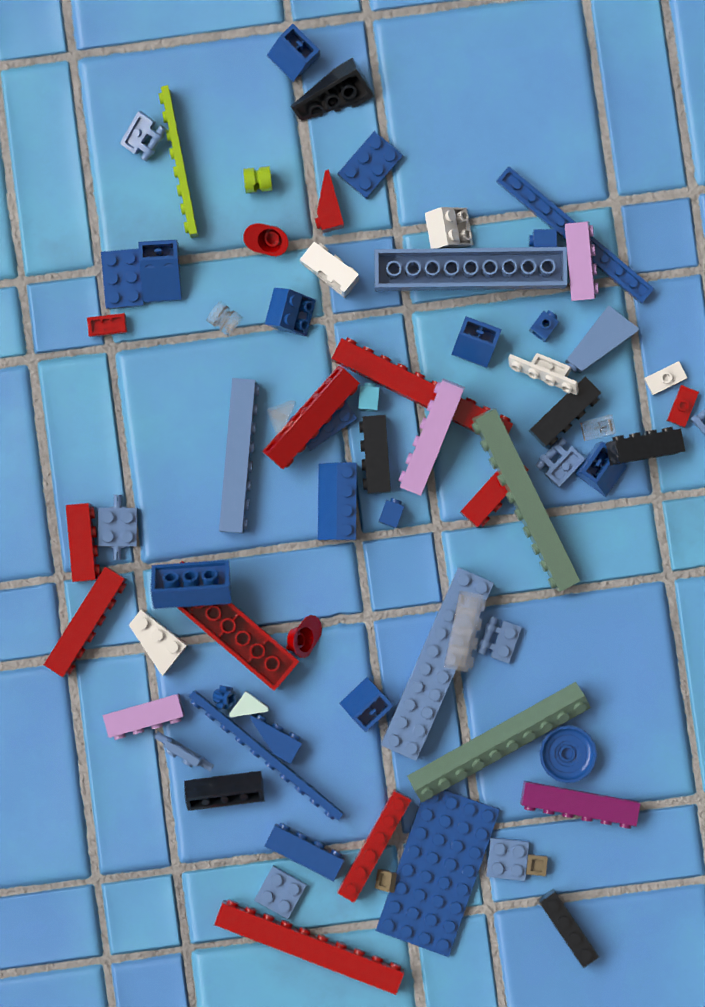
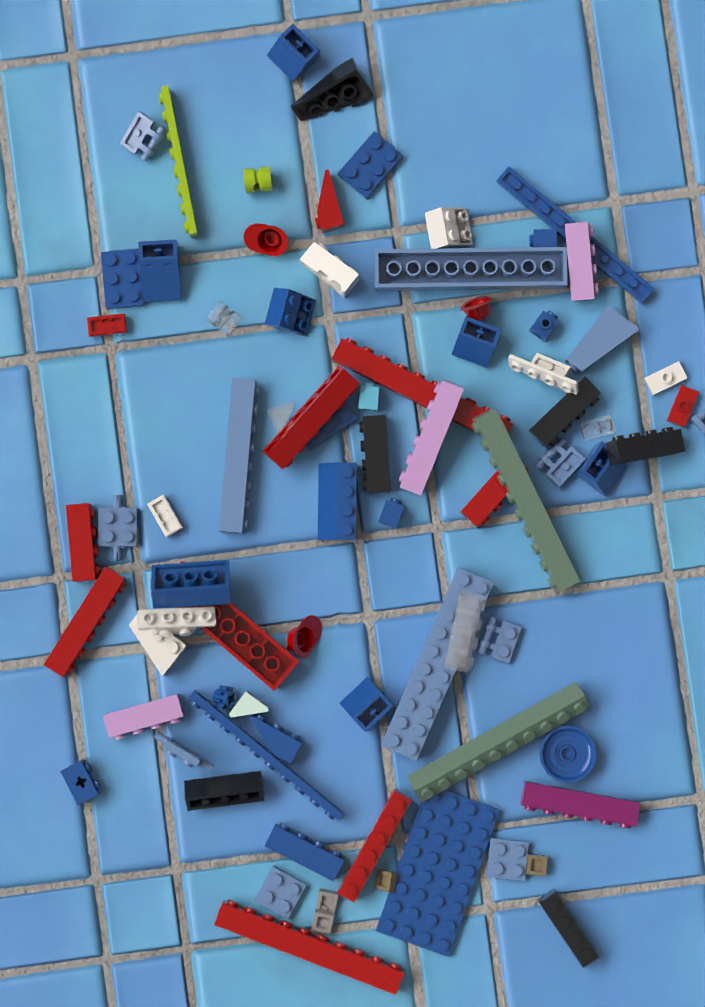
(79, 791): none -> blue brick
(164, 515): none -> white plate
(176, 620): none -> white bracket
(325, 911): none -> light grey slope
(477, 308): none -> red piece

